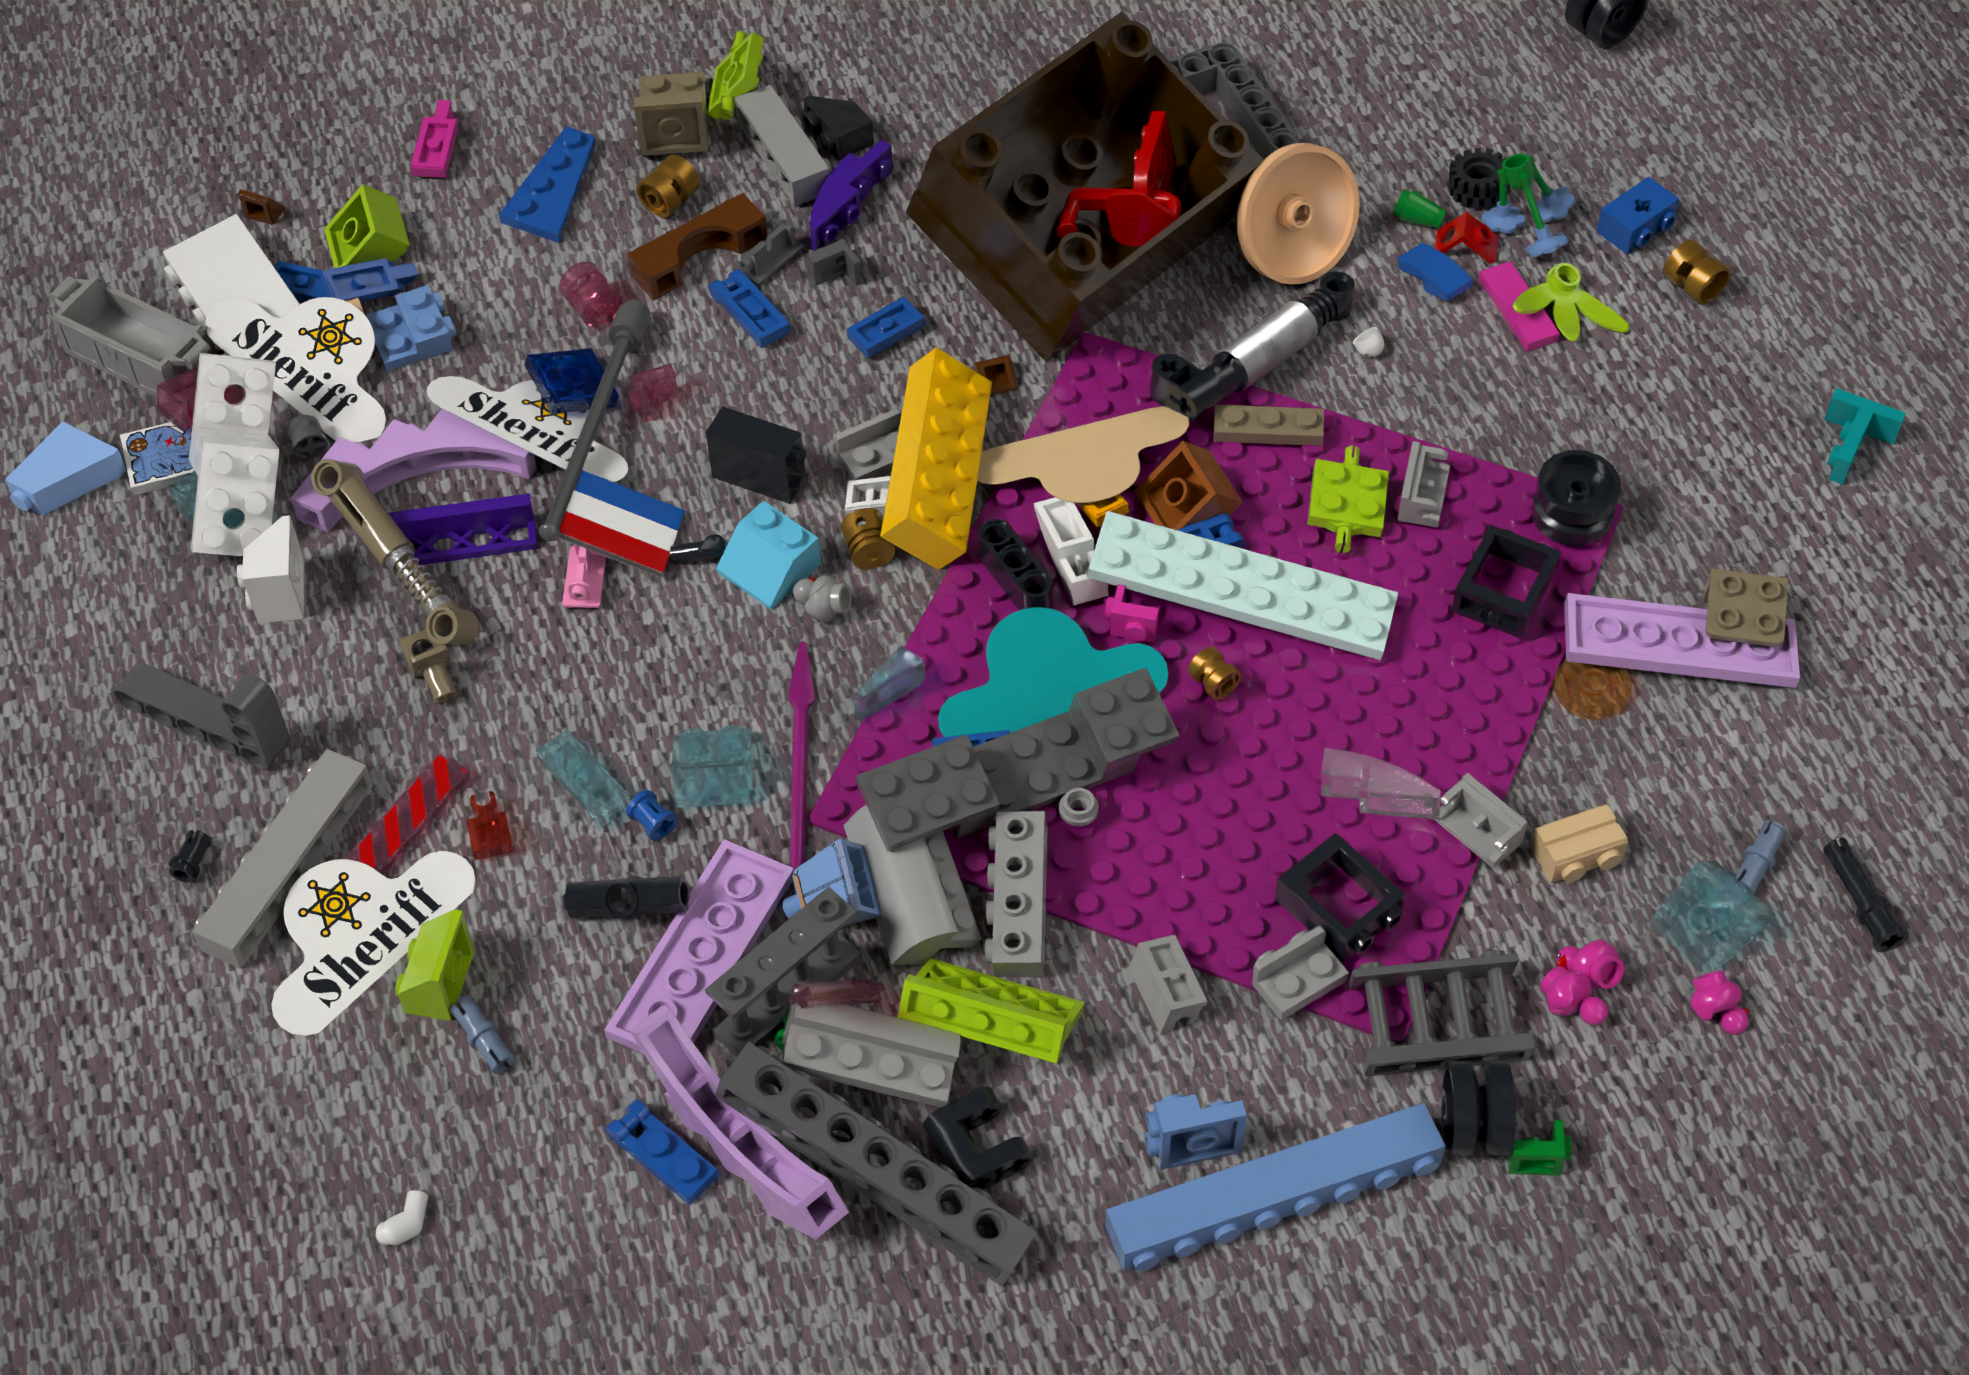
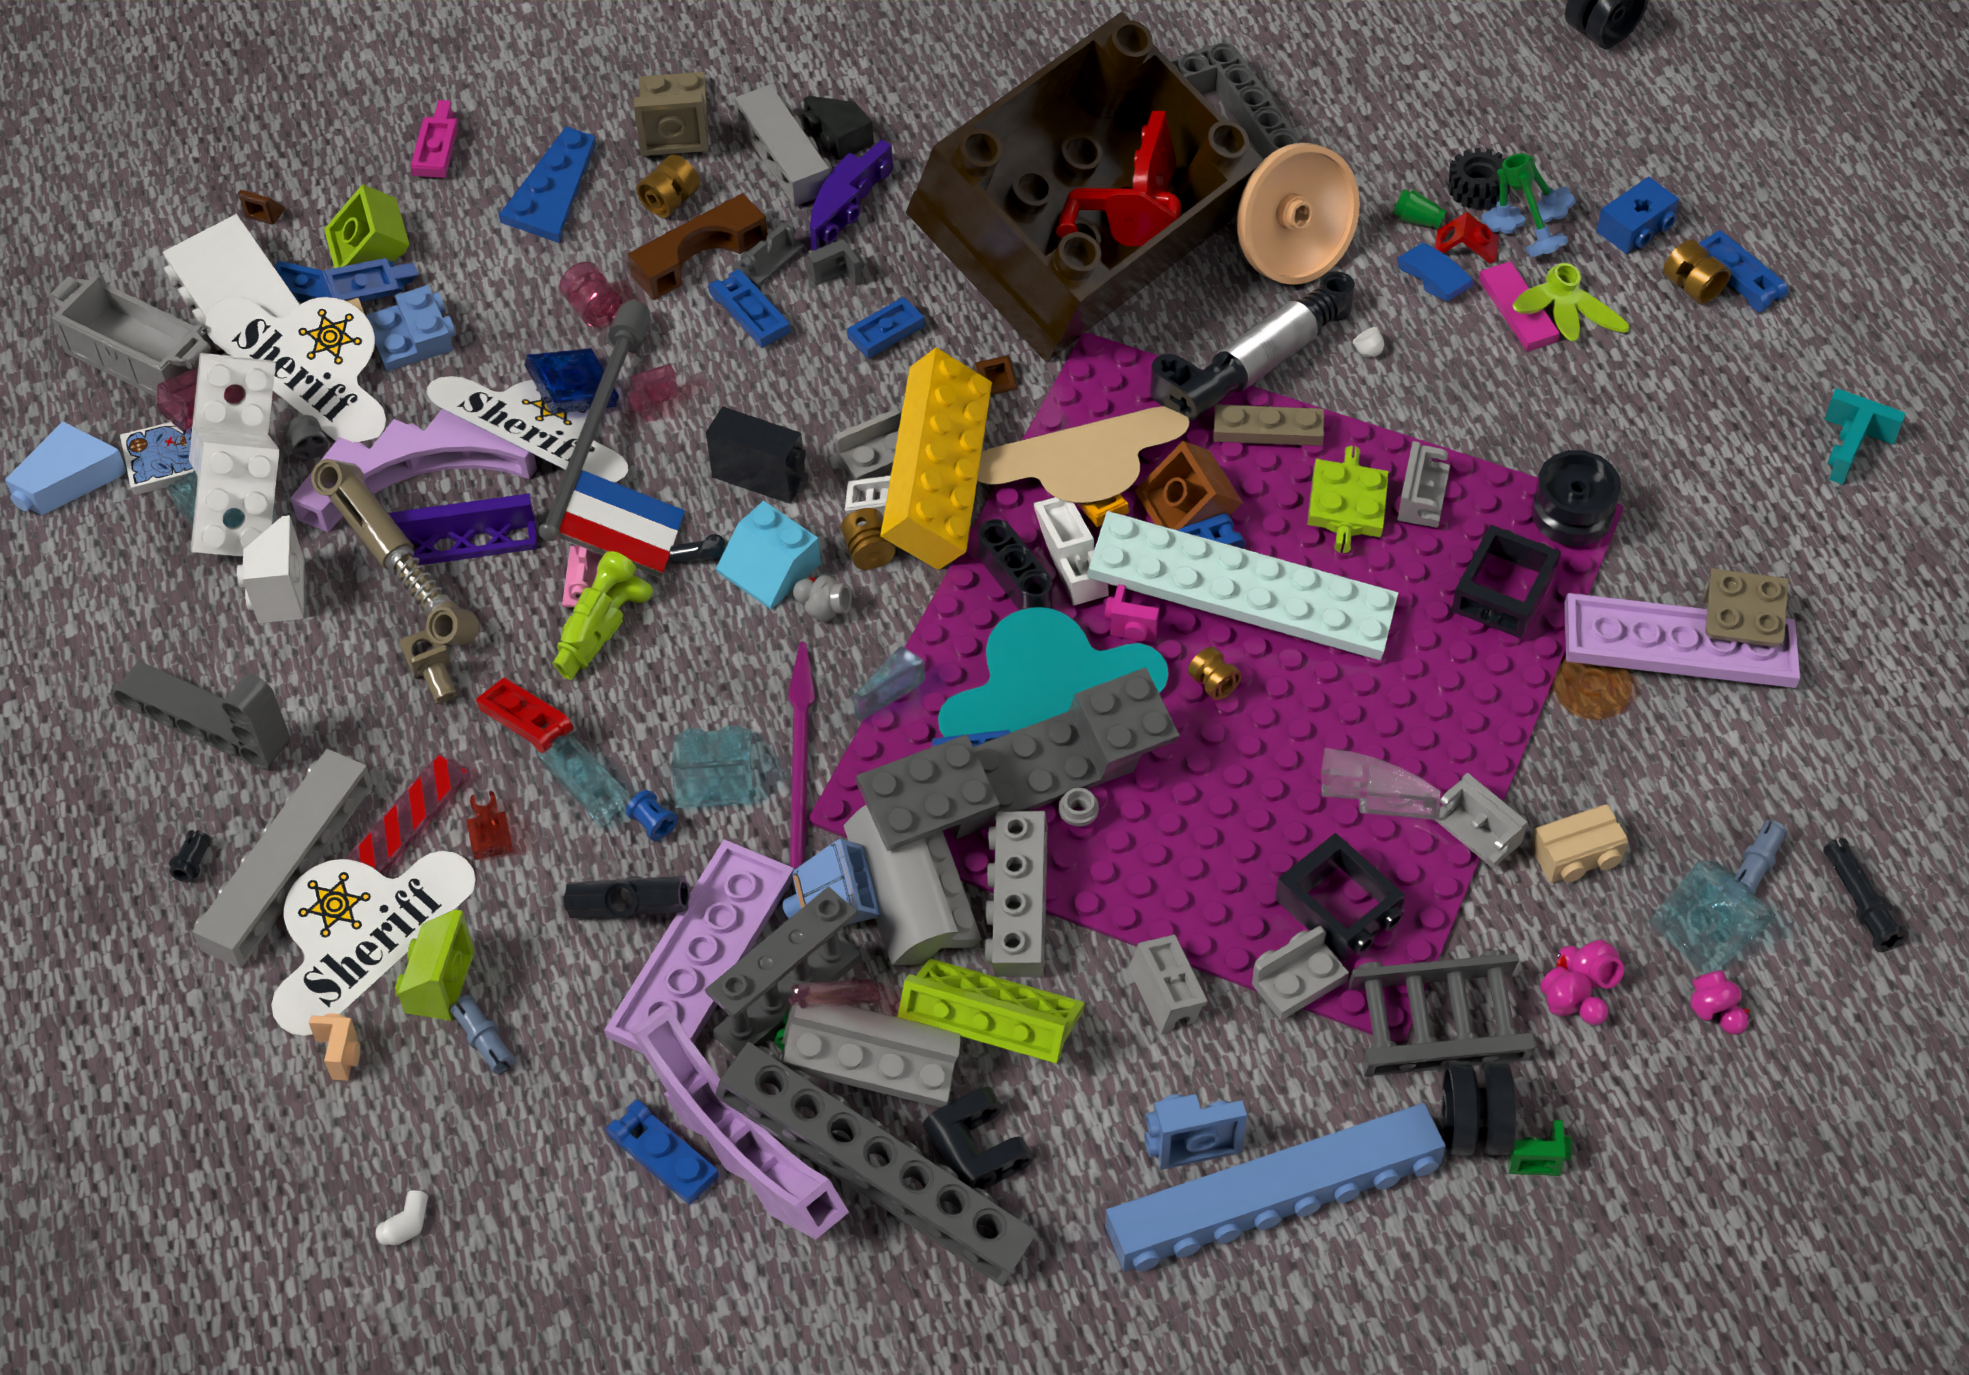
(342, 1047): none -> light nougat bracket
(524, 714): none -> red plate
(598, 613): none -> lime piece
(735, 75): lime plate -> none
(1746, 272): none -> blue plate

